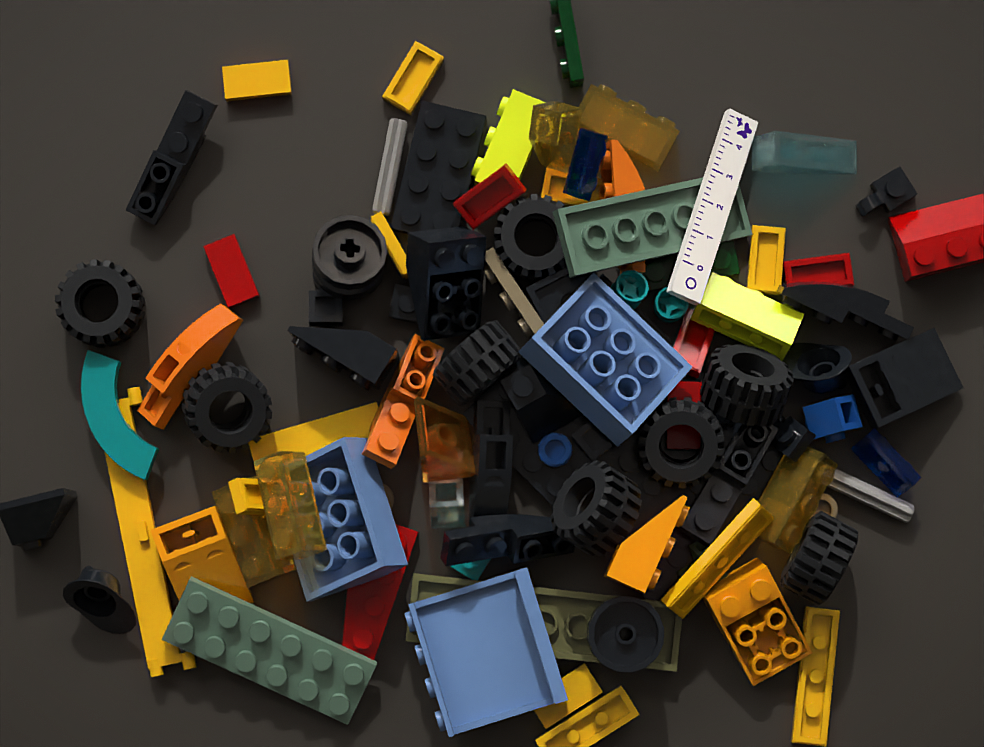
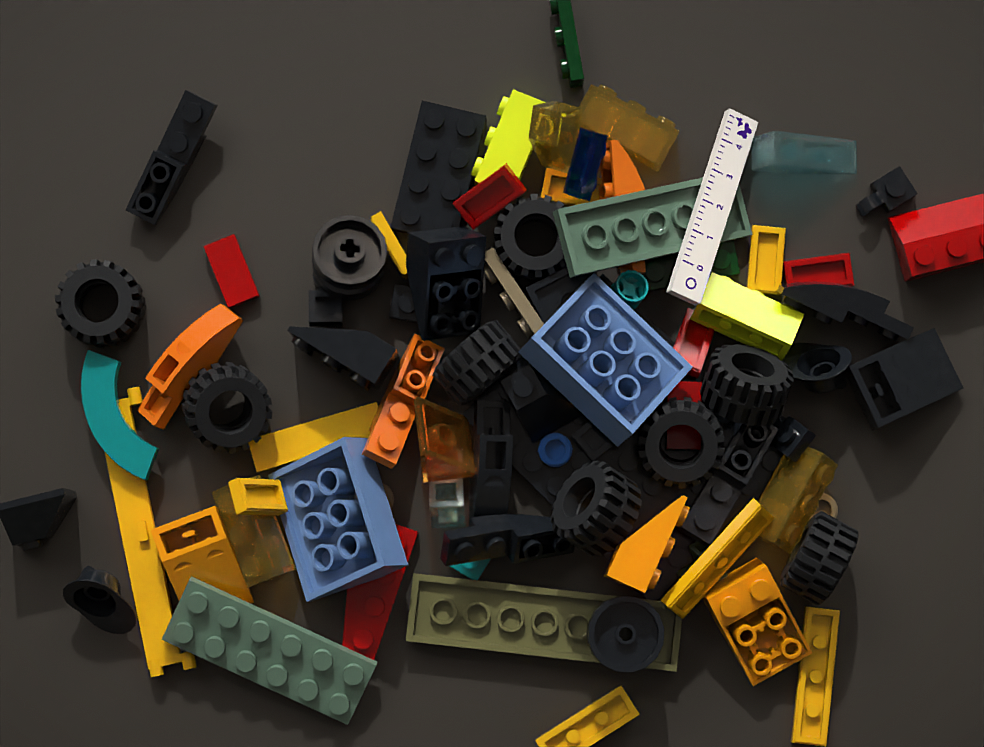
(256, 80): yellow tile -> none
(290, 505): clear yellow brick -> none
(389, 166): light grey axle -> none
(413, 78): yellow tile -> none
(486, 652): medium blue panel -> none
(580, 689): yellow tile -> none
(675, 307): teal wheel -> none
(833, 418): blue brick -> none
(872, 496): light grey axle -> none
(886, 462): clear blue plate -> none

